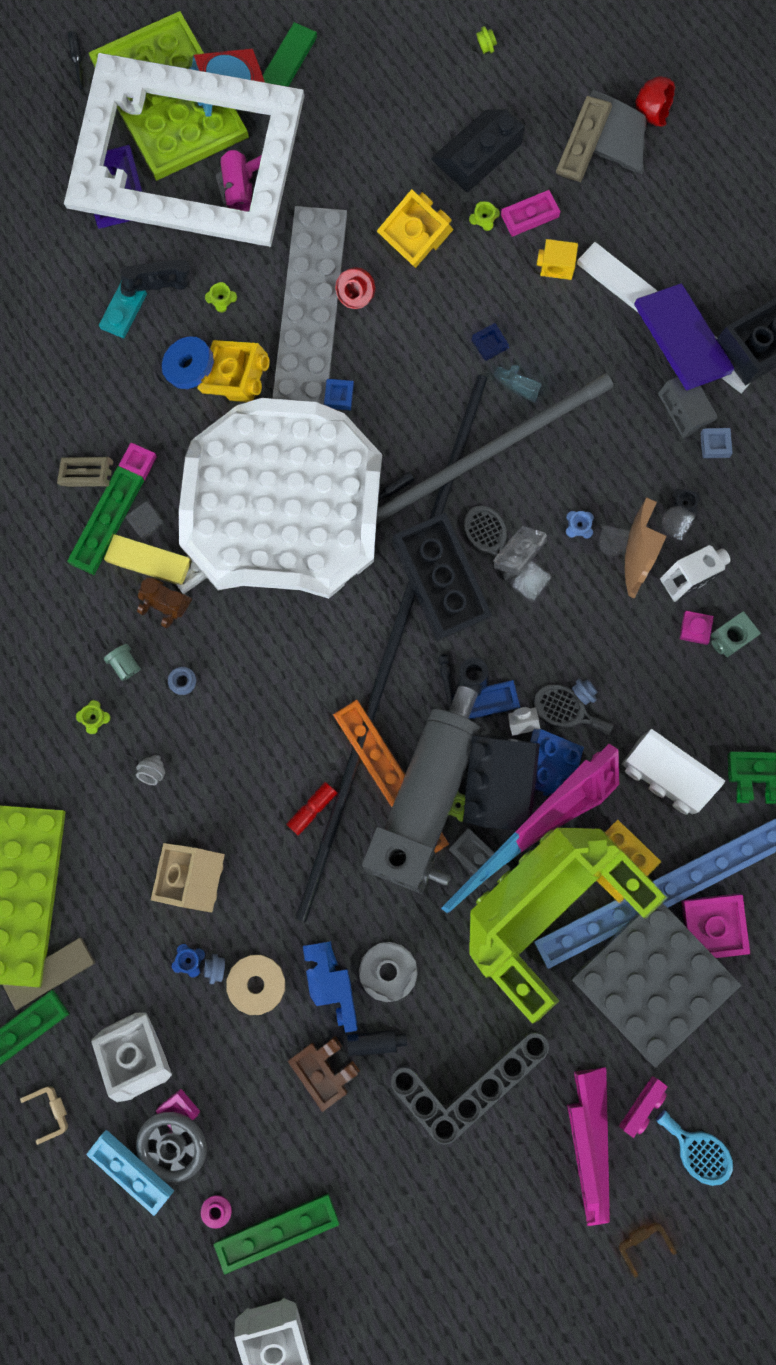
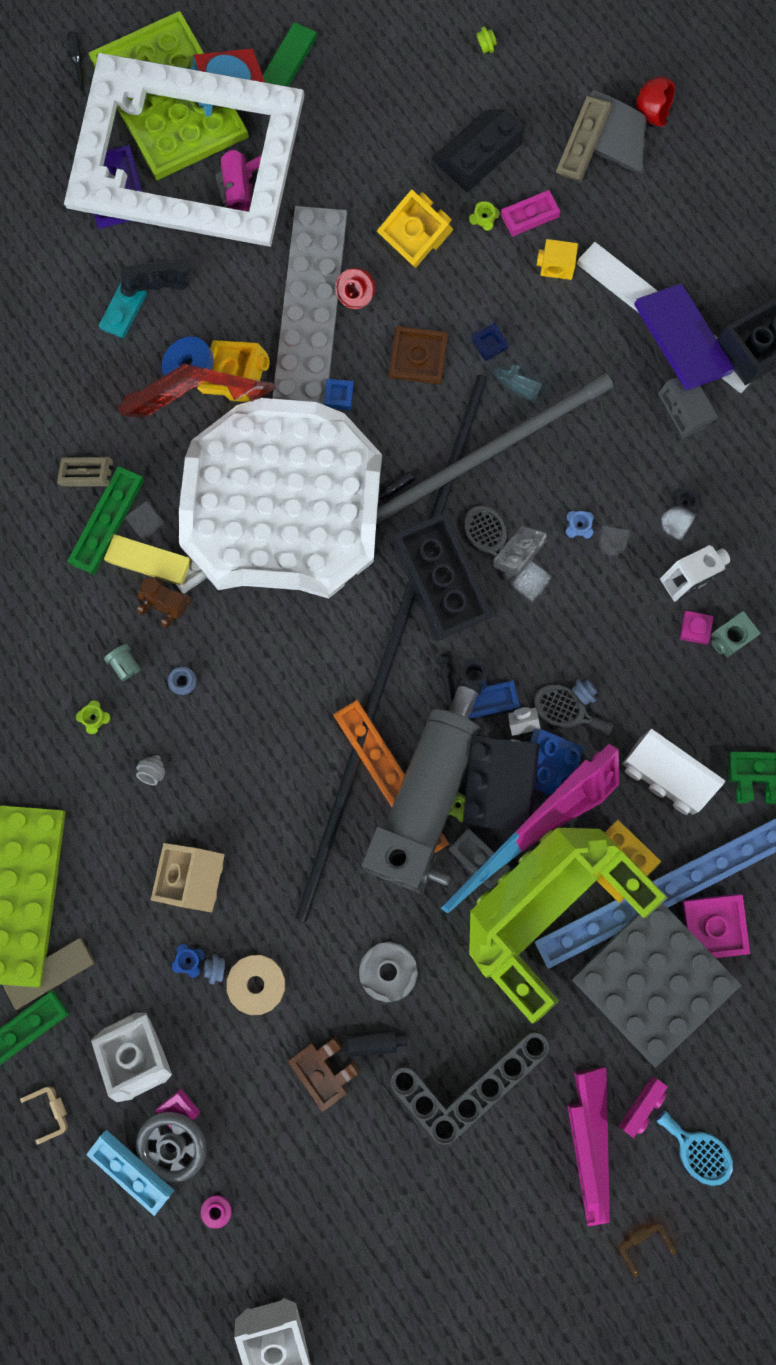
(138, 460): dark pink plate -> none
(182, 380): none -> clear red windscreen
(217, 290): lime plate -> none
(276, 1233): green plate -> none
(314, 805): red piece -> none
(329, 985): blue plate -> none
(418, 355): none -> reddish brown tile
(641, 548): medium nougat slope -> none
(716, 443): sand blue plate -> none

